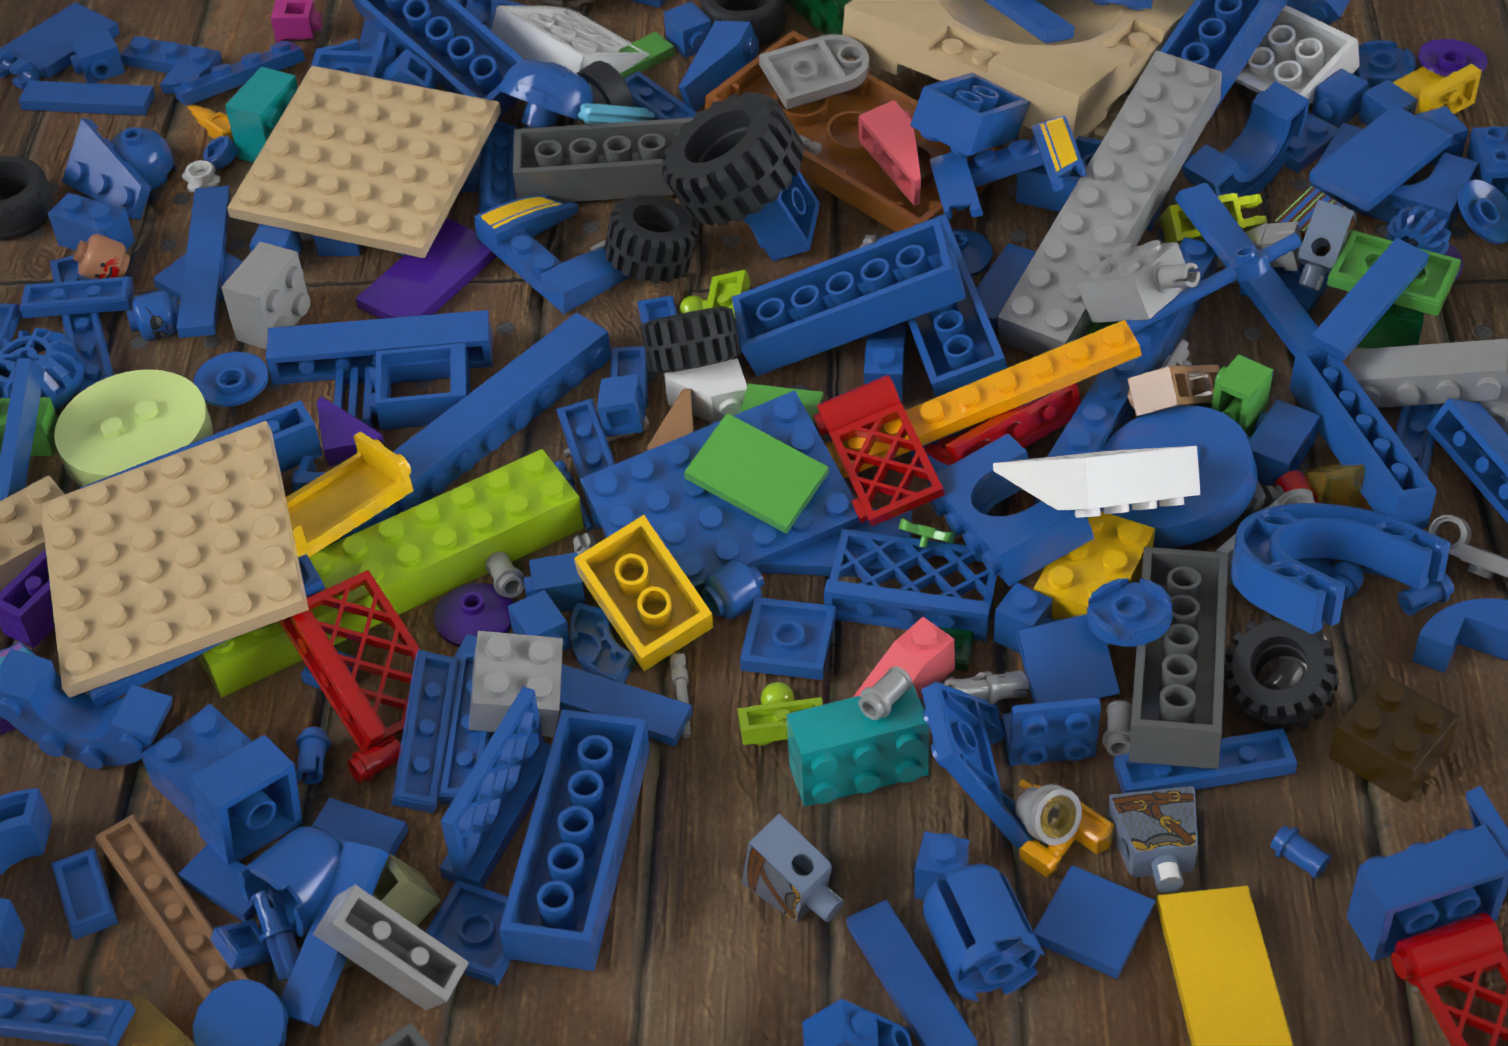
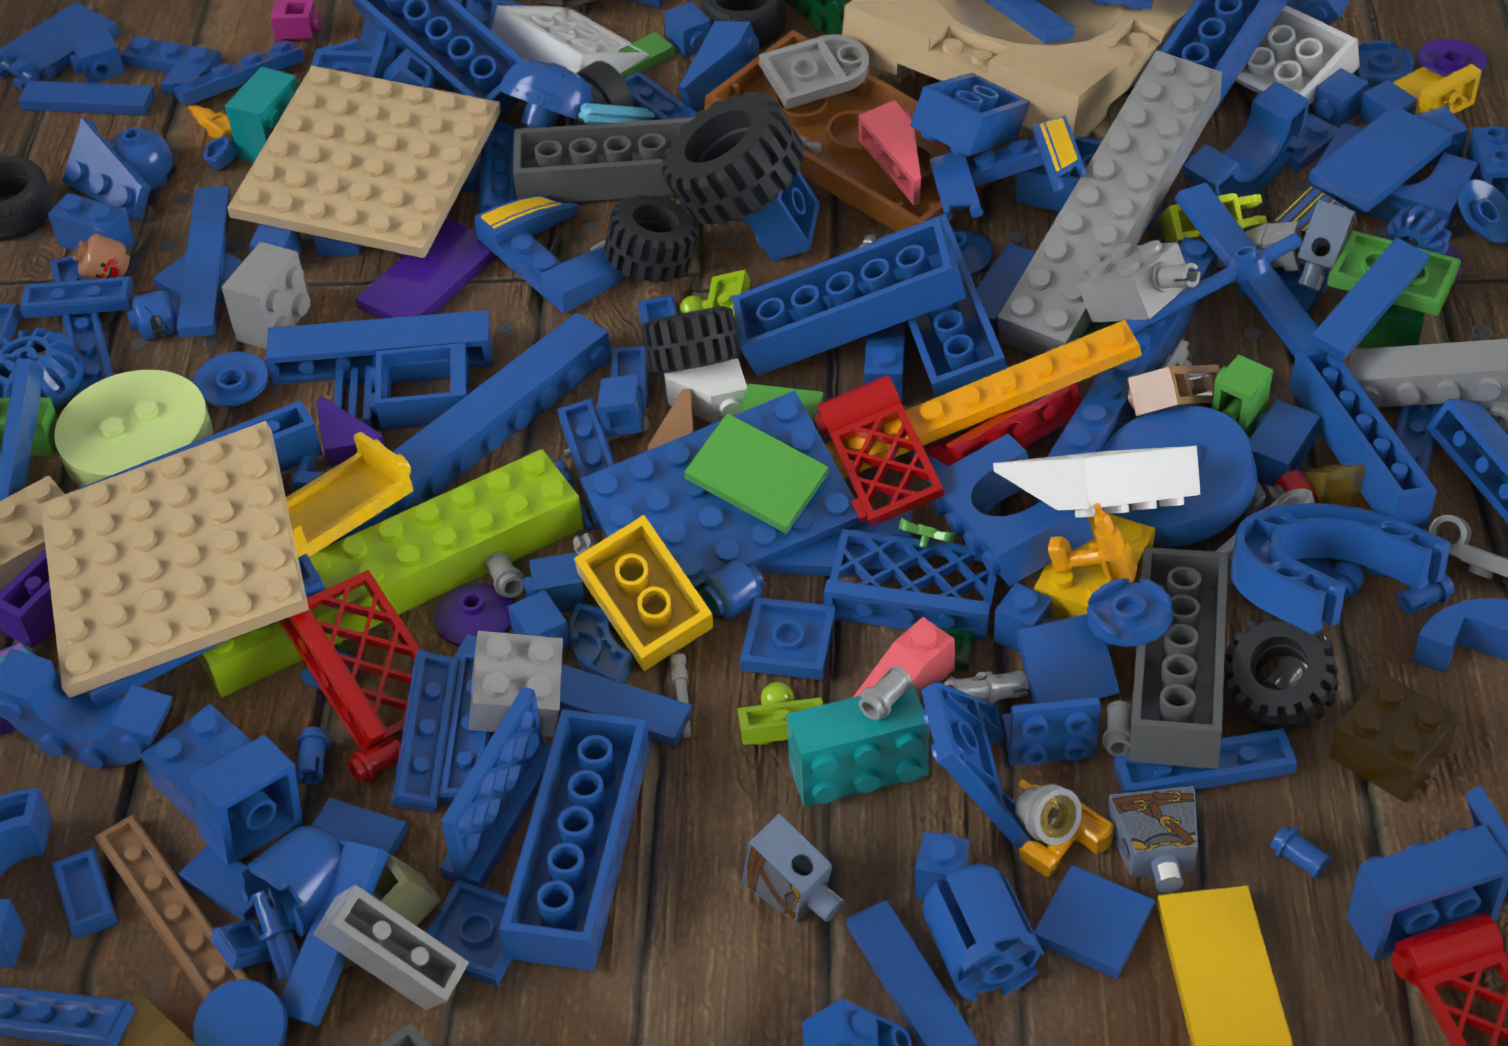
(200, 175): white plate -> none
(1109, 551): none -> light orange piece

